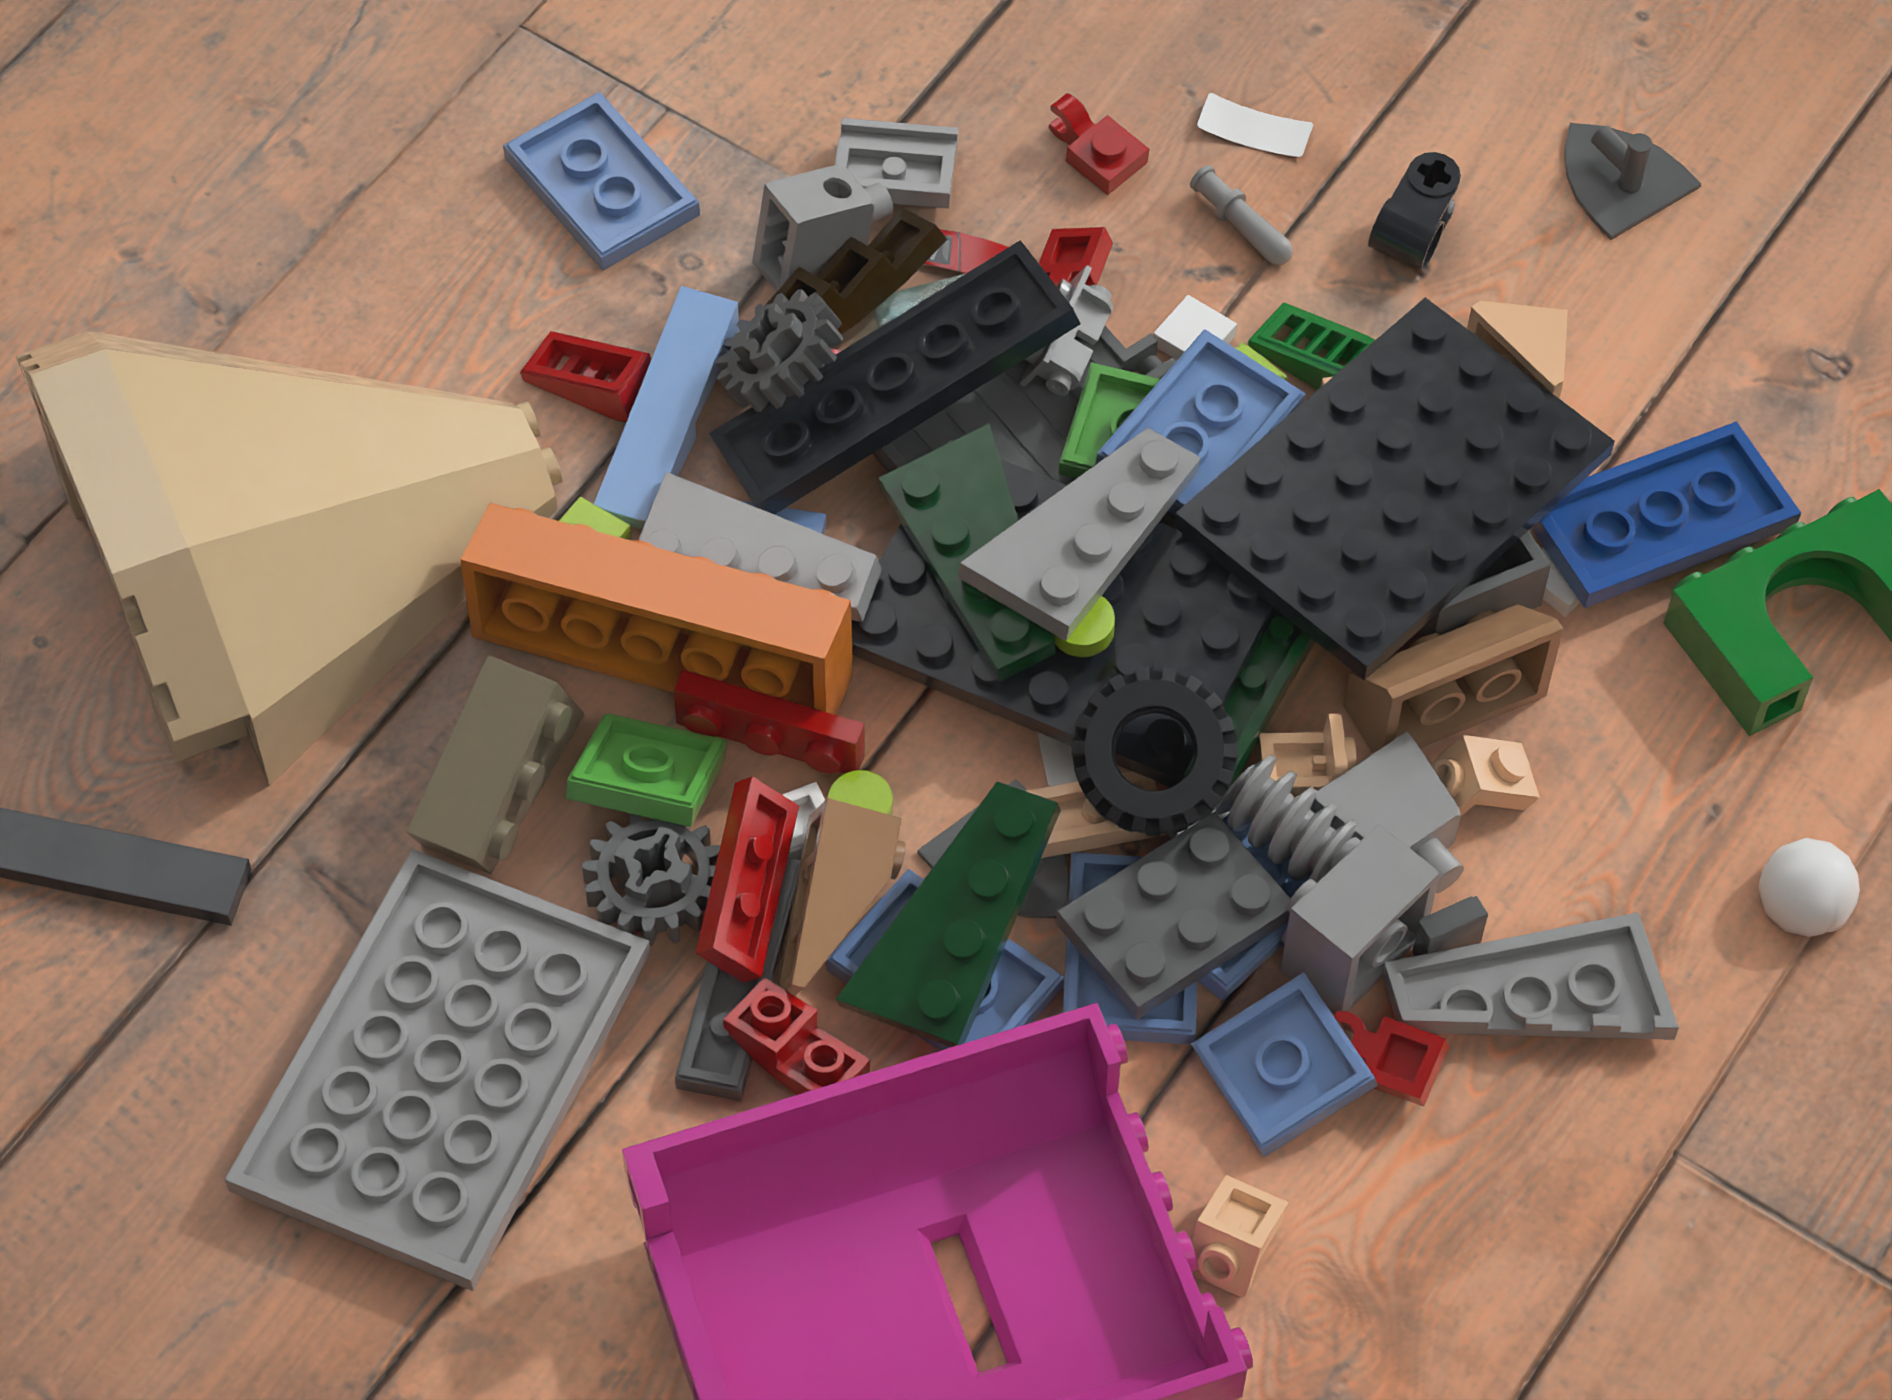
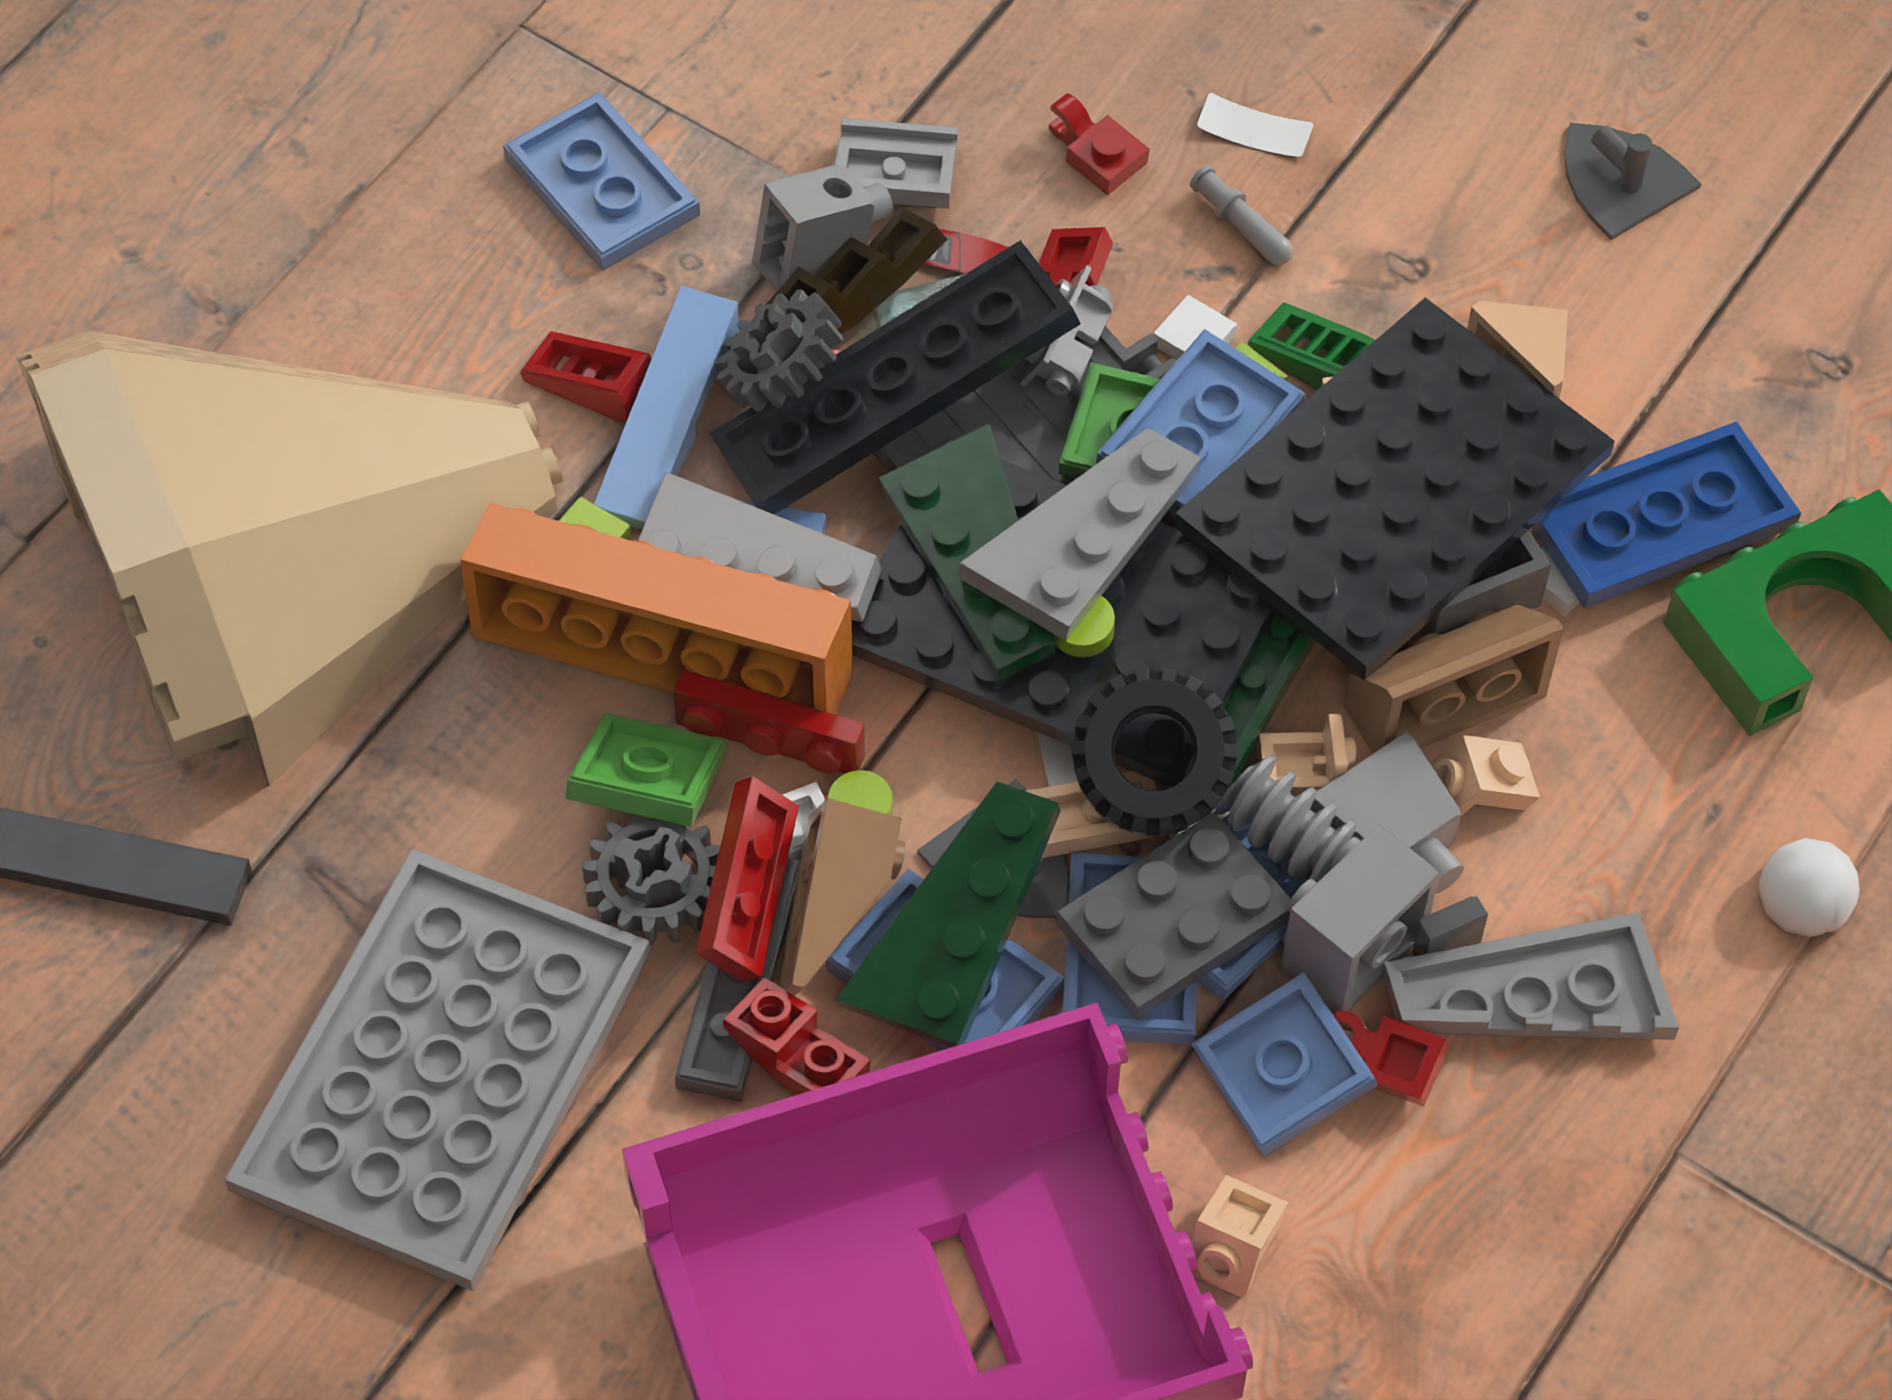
(494, 764): dark tan wedge -> none
(1418, 210): black piece -> none

